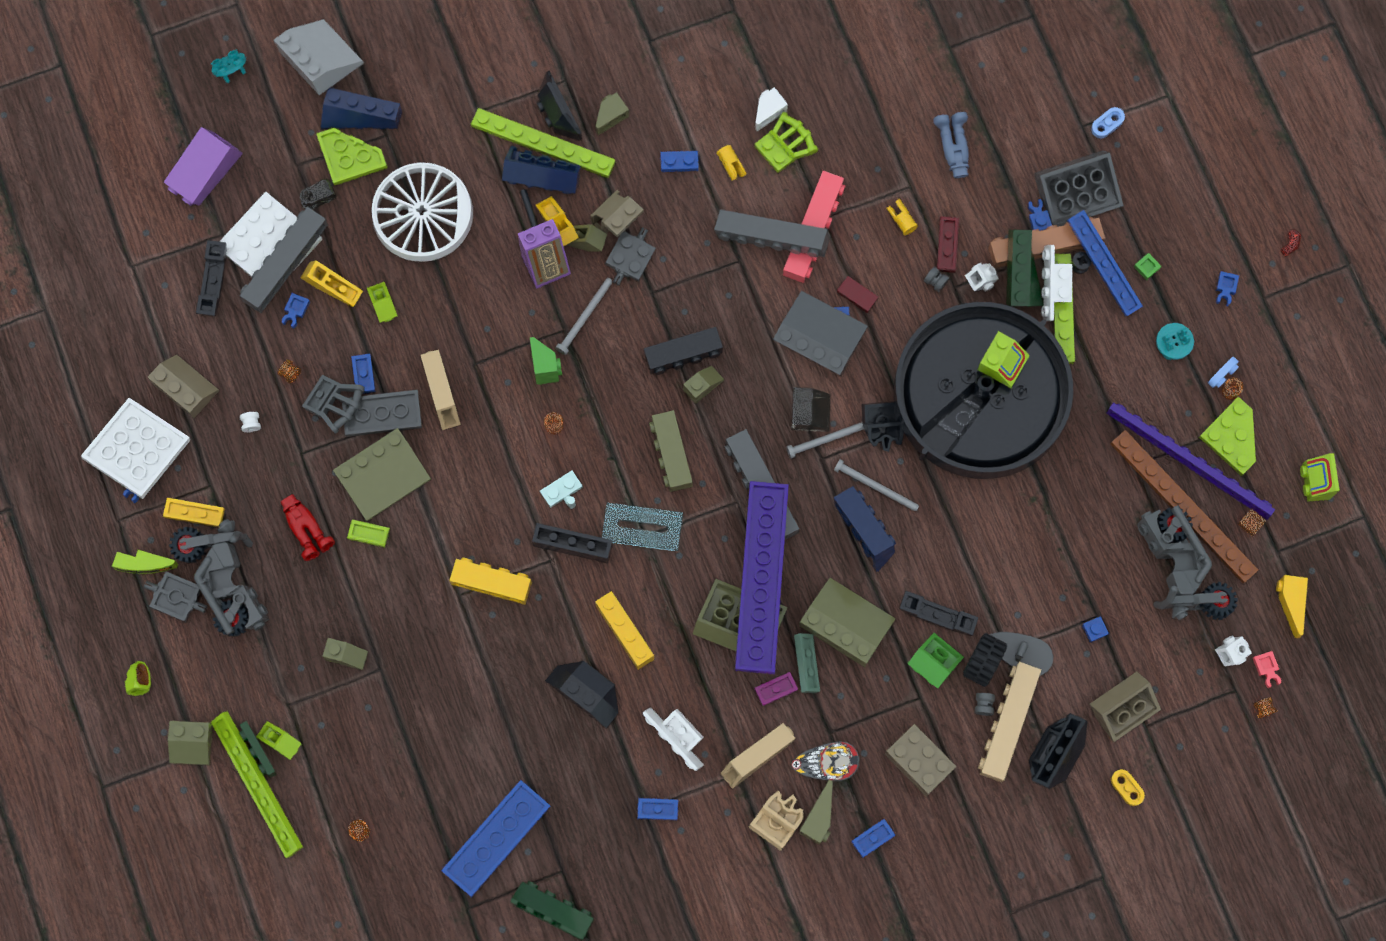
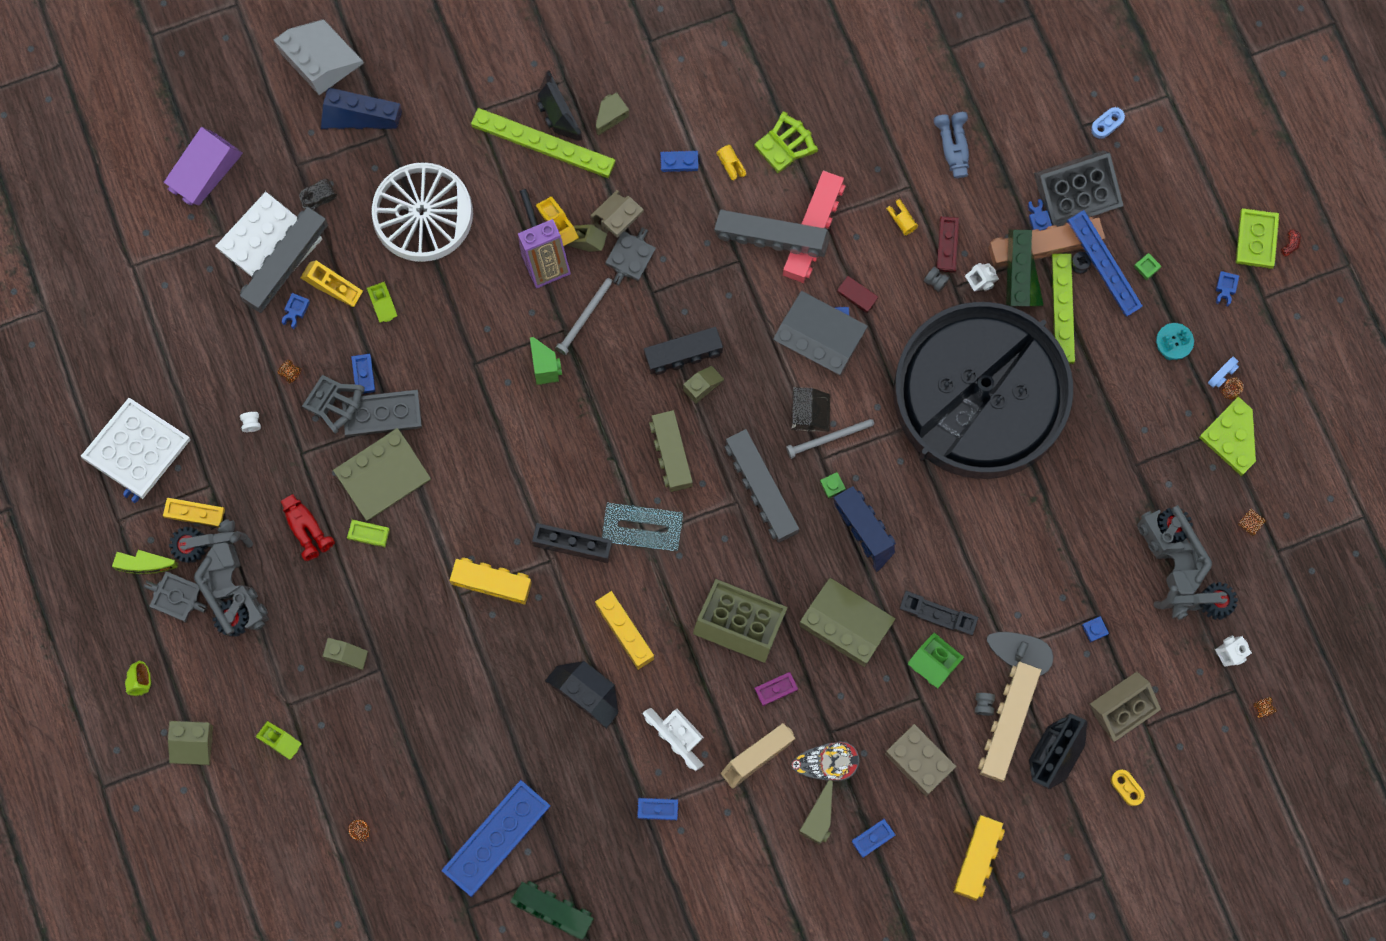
(183, 385): dark tan slope -> none
(212, 278): black slope -> none
(228, 64): teal plate -> none
(256, 750): dark green plate -> none
(256, 784): lime plate -> none
(349, 156): lime plate -> none
(440, 389): tan slope -> none
(540, 171): dark blue wedge -> none
(553, 427): clear orange wheel -> none
(561, 490): light aqua plate -> none
(761, 577): dark purple plate -> none
(769, 108): white slope -> none
(777, 820): tan plate -> none
(807, 663): sand green plate -> none
(832, 485): none -> bright green plate
(875, 485): light grey bar -> none
(882, 424): black plate -> none
(978, 858): none -> yellow brick
(985, 660): black tyre -> none
(1003, 360): lime slope -> none
(1056, 282): white bracket -> none
(1174, 496): dark orange plate -> none
(1194, 463): dark purple plate -> none
(1257, 238): none -> lime plate
(1267, 665): coral plate -> none
(1293, 600): yellow slope -> none
(1320, 478): lime slope -> none

